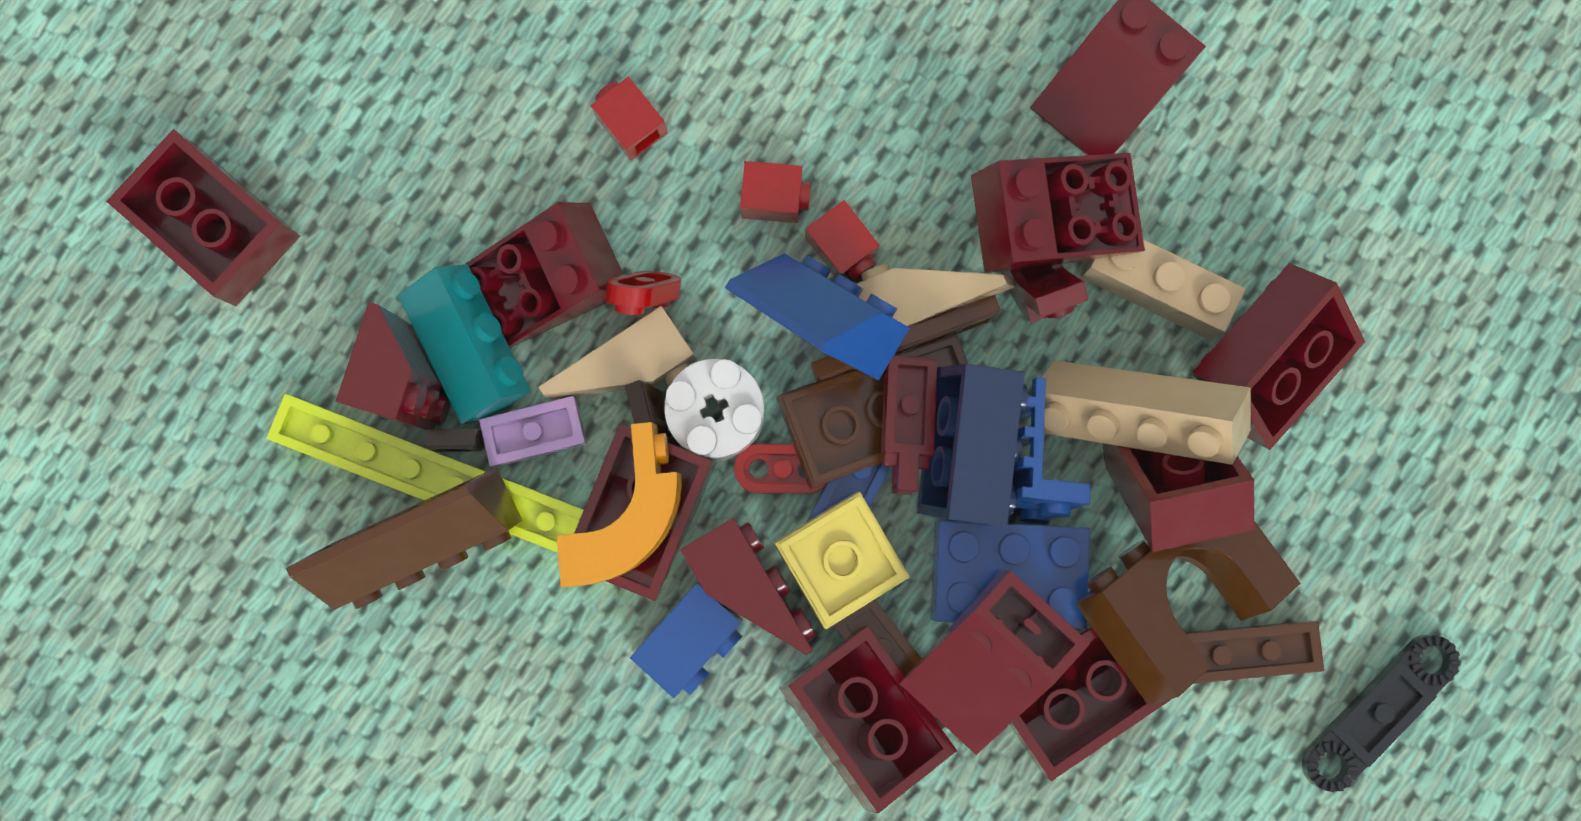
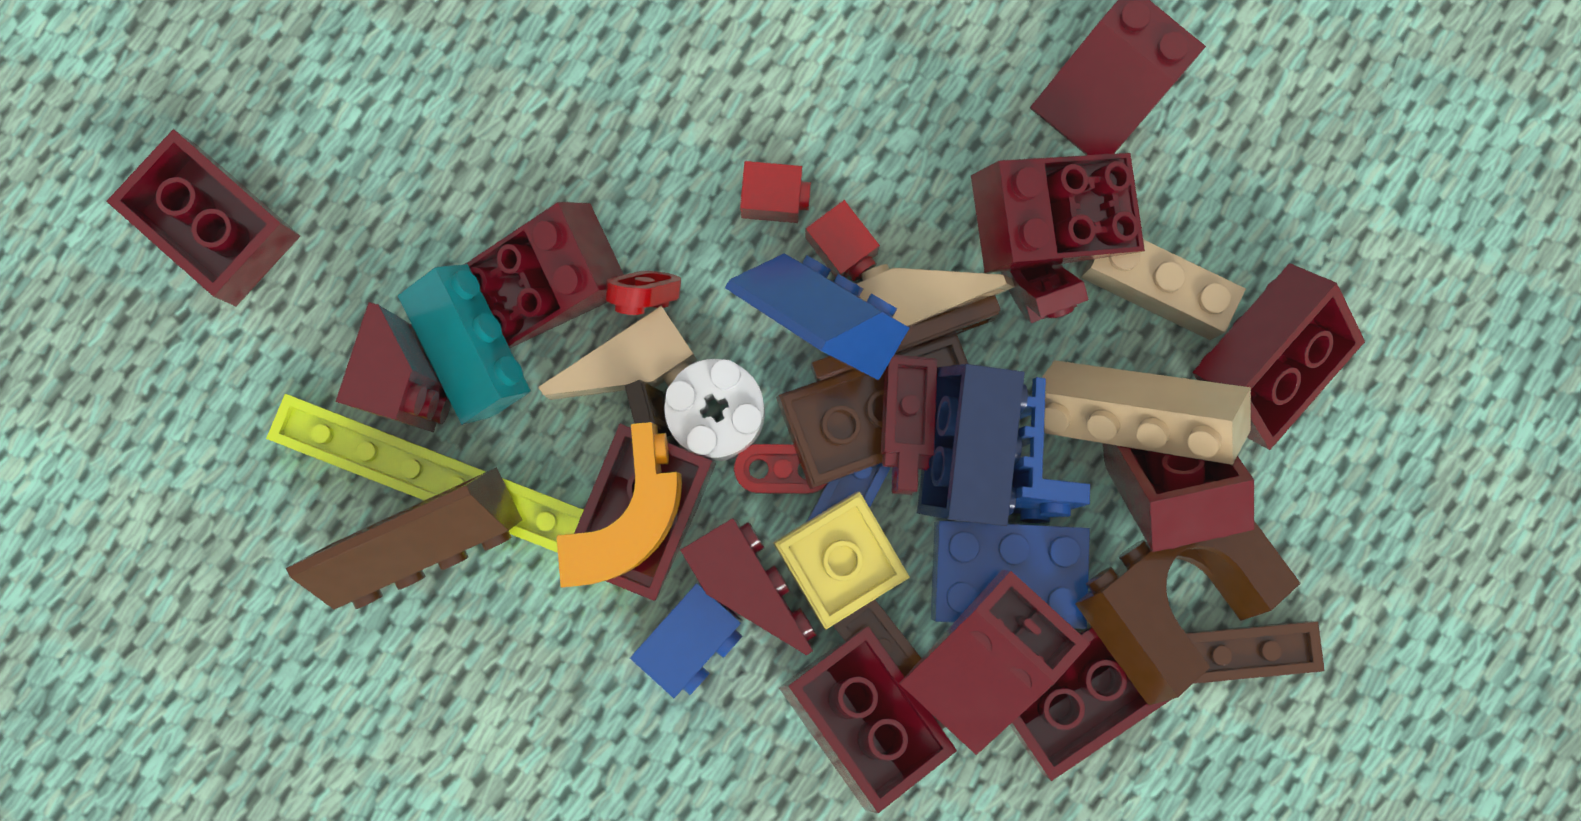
(454, 440): dark brown tile -> none
(533, 431): lavender plate -> none
(628, 117): red brick -> none
(1381, 712): black plate -> none

